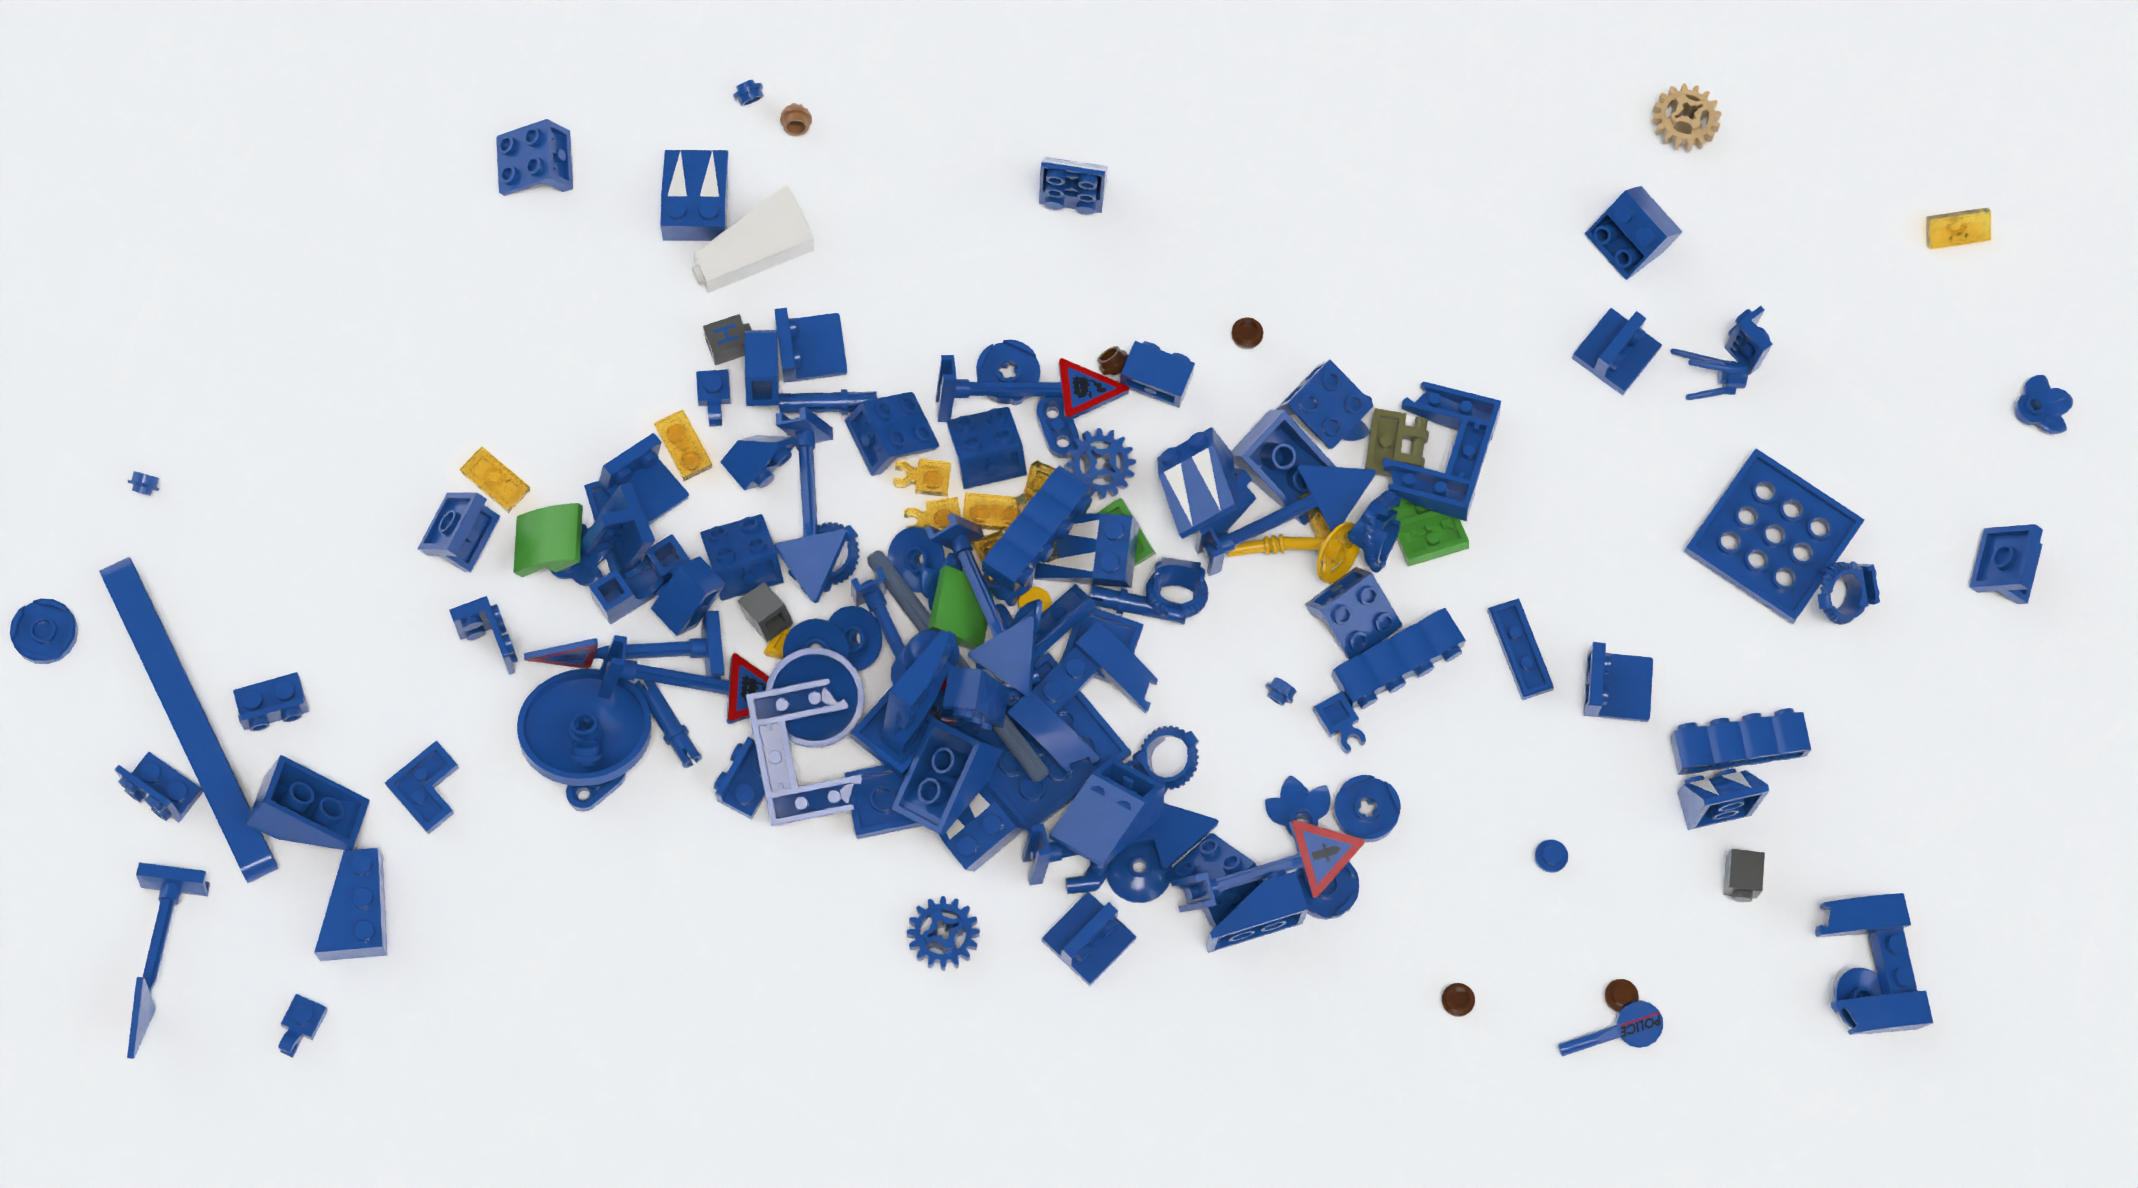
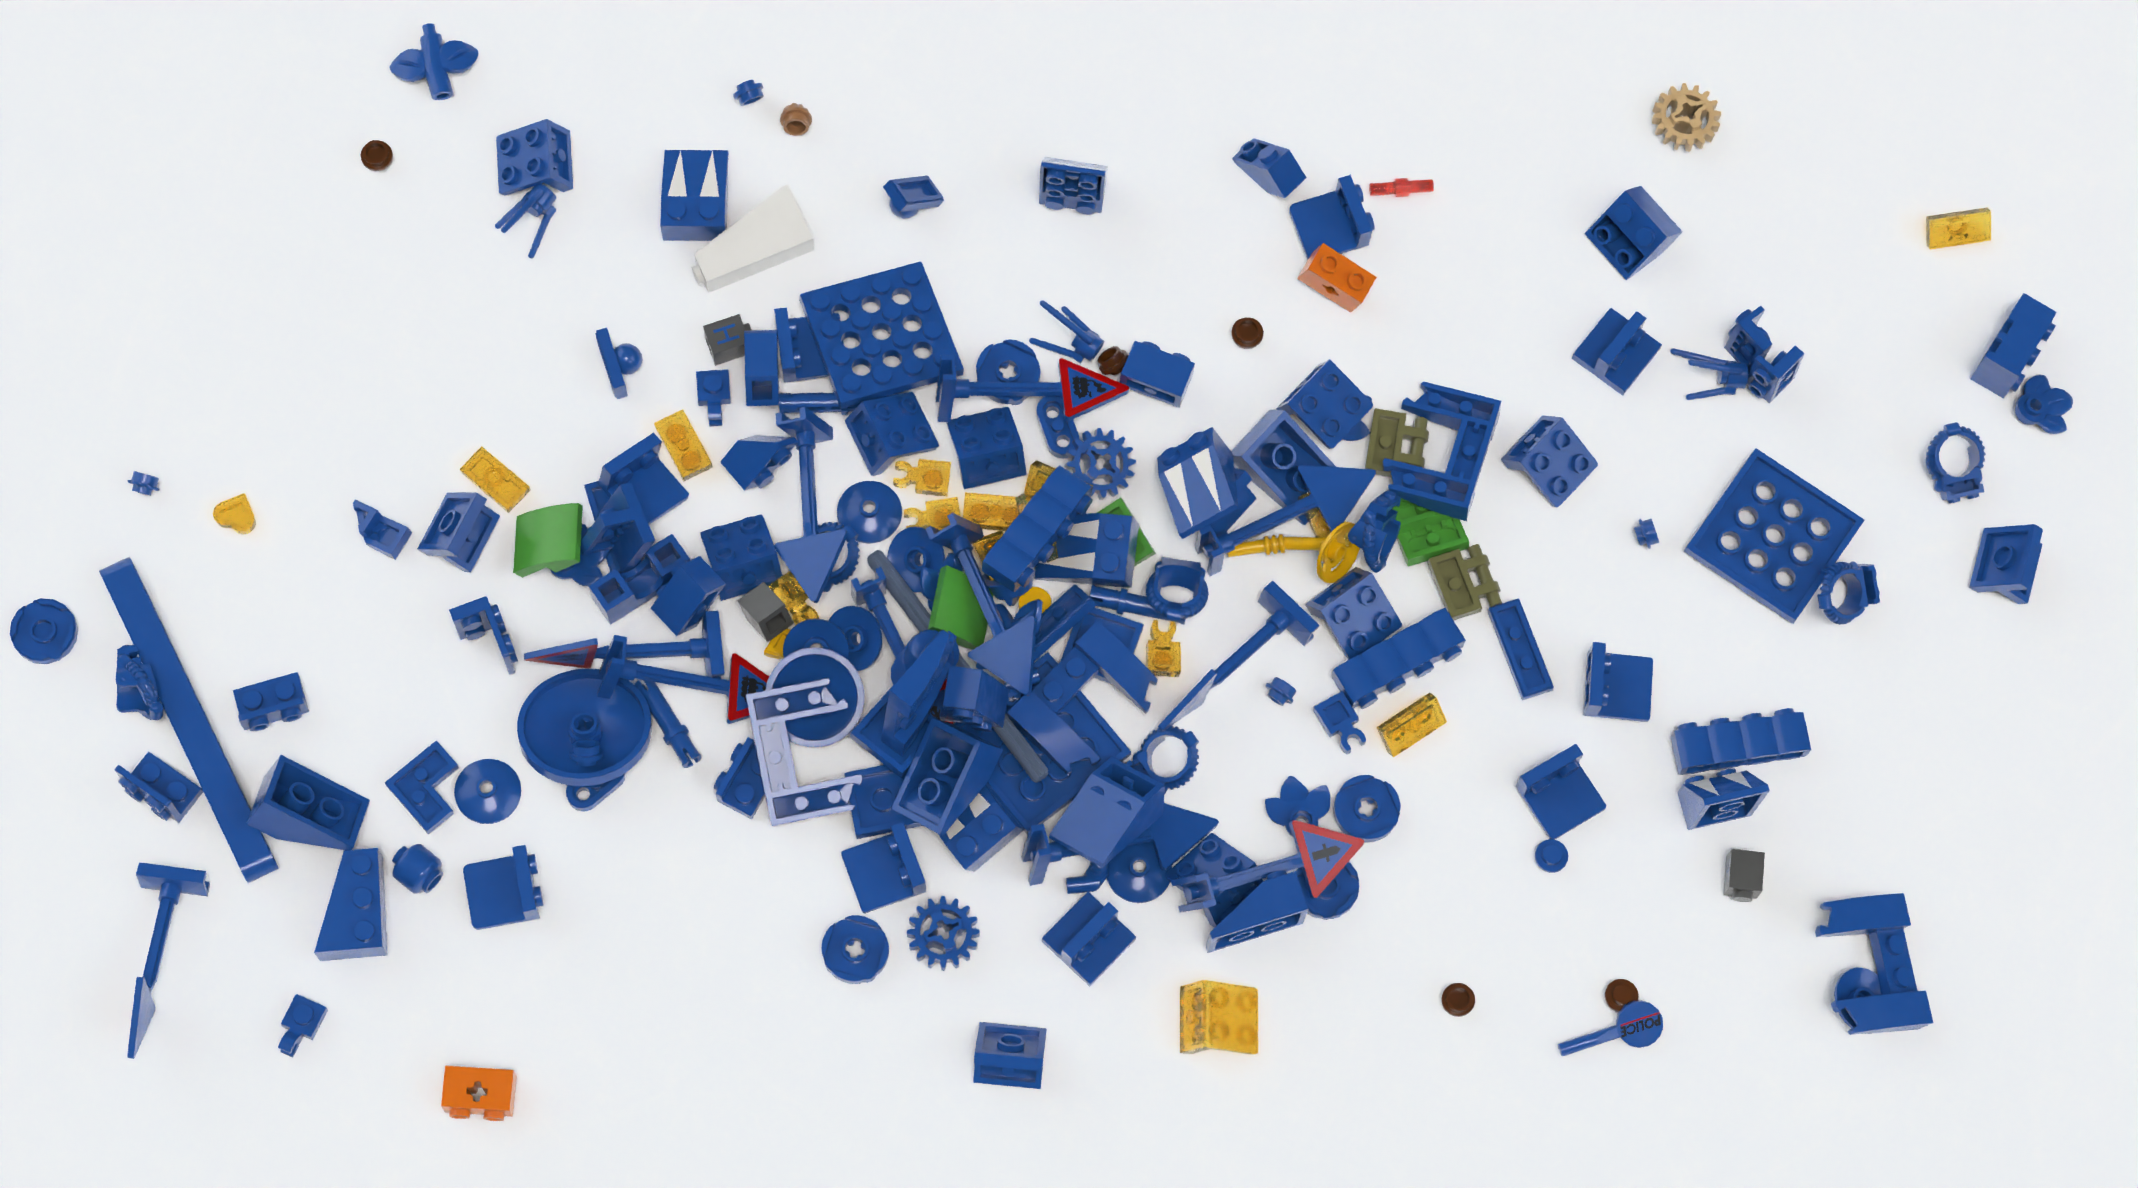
(136, 685): none -> blue piece
(235, 514): none -> clear yellow tile
(376, 155): none -> reddish brown plate
(379, 531): none -> blue slope
(417, 868): none -> blue head
(434, 62): none -> blue plant
(464, 1081): none -> orange brick
(491, 806): none -> blue dish
(503, 890): none -> blue bracket
(536, 202): none -> blue plant
(622, 360): none -> blue tile
(793, 597): none -> clear yellow plate
(865, 966): none -> blue plate
(871, 526): none -> blue dish
(880, 289): none -> blue piece
(884, 870): none -> blue bracket
(912, 194): none -> blue tile
(1009, 1055): none -> blue bracket
(1086, 342): none -> blue plant
(1162, 654): none -> clear yellow plate
(1218, 1018): none -> clear yellow bracket
(1270, 167): none -> blue slope
(1284, 615): none -> blue piece
(1333, 219): none -> blue bracket
(1336, 277): none -> orange brick
(1401, 187): none -> clear red bar
(1411, 724): none -> clear yellow plate
(1455, 583): none -> olive plate
(1552, 458): none -> blue bracket
(1560, 793): none -> blue bracket
(1646, 533): none -> blue plate
(1771, 379): none -> blue bracket
(1967, 484): none -> blue piece
(2015, 346): none -> blue wedge

